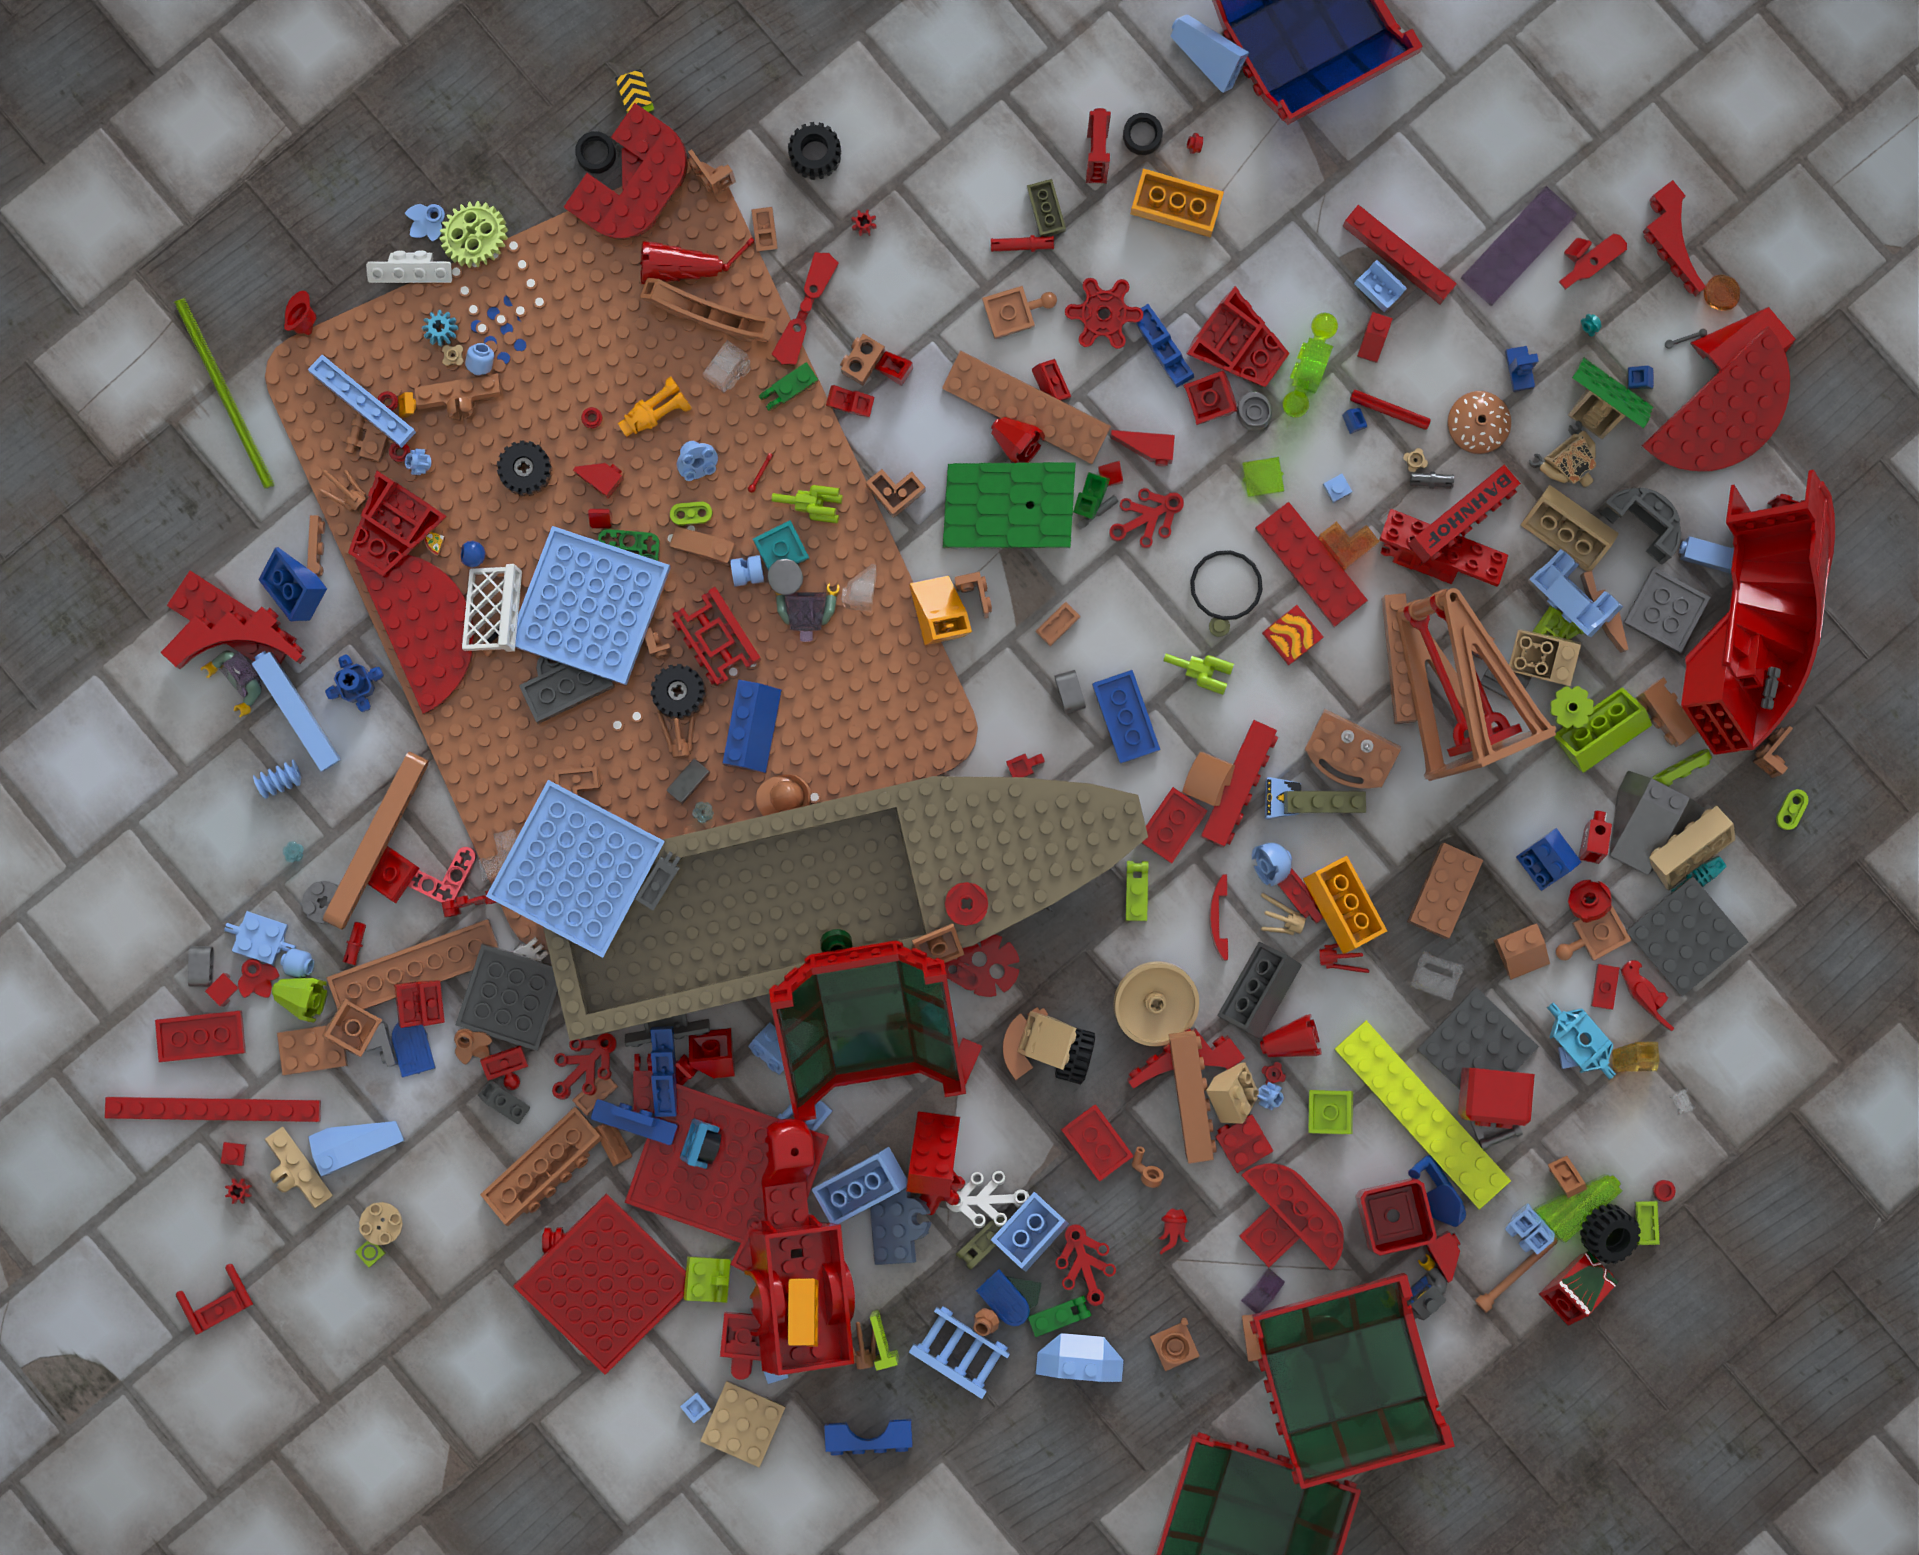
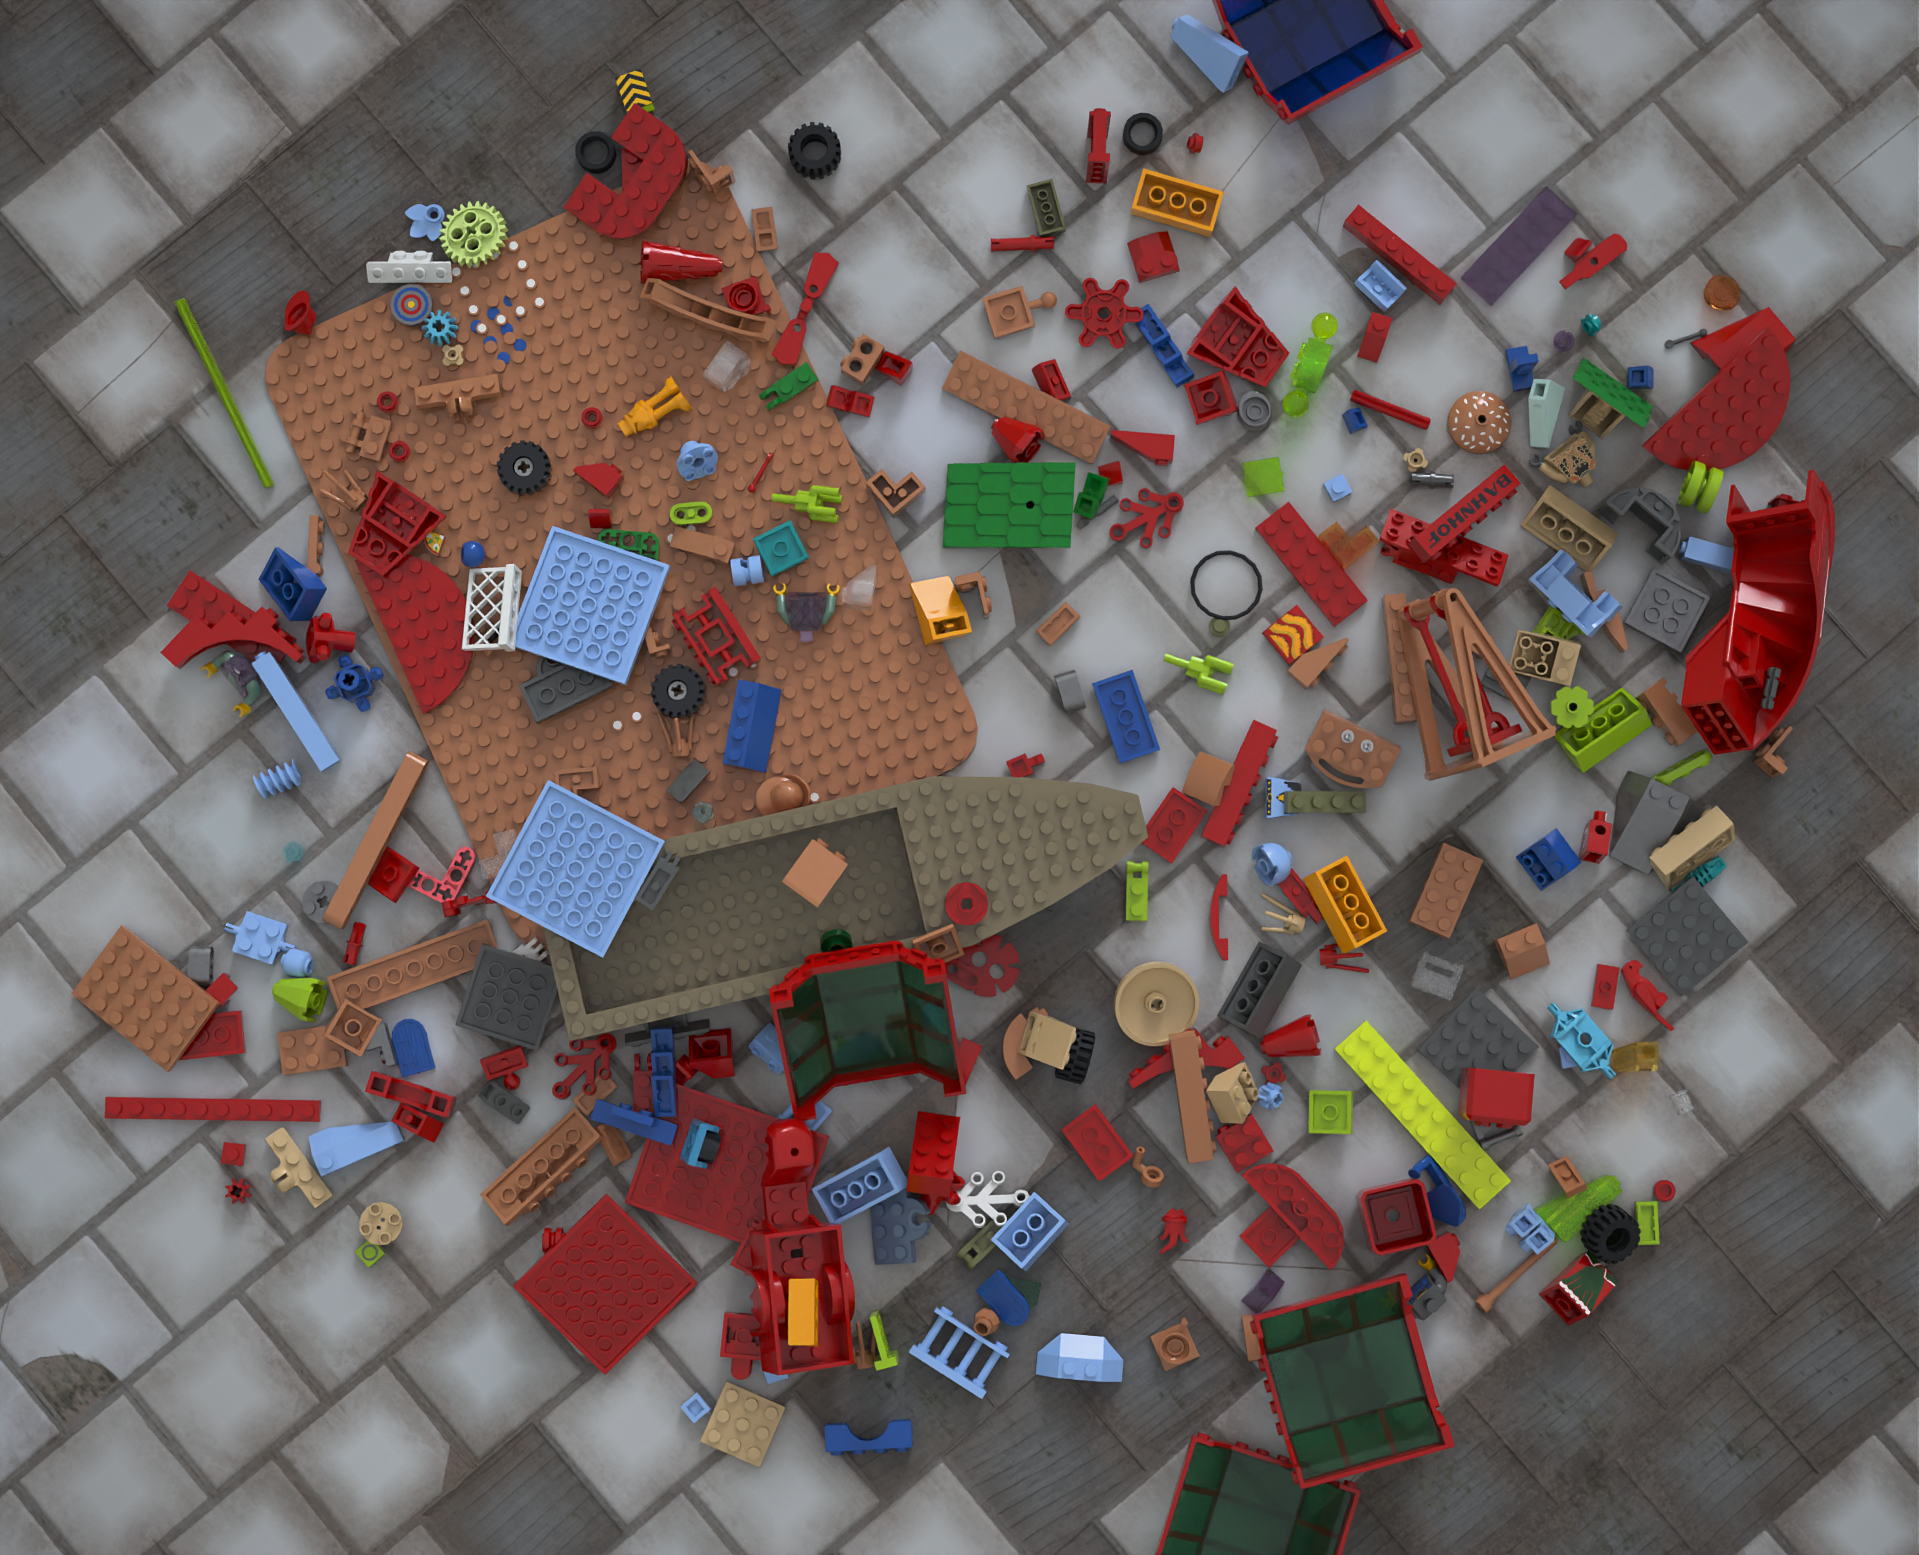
(145, 998): none -> nougat plate
(220, 1308): red plate -> none
(259, 981): red plate -> none
(323, 638): none -> red piece
(361, 401): light blue plate -> none
(406, 404): light orange plate -> none
(411, 304): none -> tile
(411, 1094): none -> red arch
(417, 1122): none -> red slope
(418, 461): light blue gear -> none
(419, 1003): red slope -> none
(474, 1045): nougat plate -> none
(479, 359): light blue head -> none
(707, 1279): lime hinge -> none
(725, 267): red hinge -> none
(745, 297): none -> red hat
(785, 577): flat silver piece -> none
(815, 872): none -> nougat slope
(860, 218): red gear -> none
(1058, 1316): green plate -> none
(1084, 1261): red plant -> none
(1153, 256): none -> red slope
(1309, 665): none -> nougat slope
(1543, 411): none -> light aqua slope
(1568, 336): none -> clear purple plate
(1595, 910): red plate -> none
(1597, 936): nougat plate -> none
(1668, 238): red arch -> none
(1700, 487): none -> lime wheel
(1792, 810): lime plate -> none

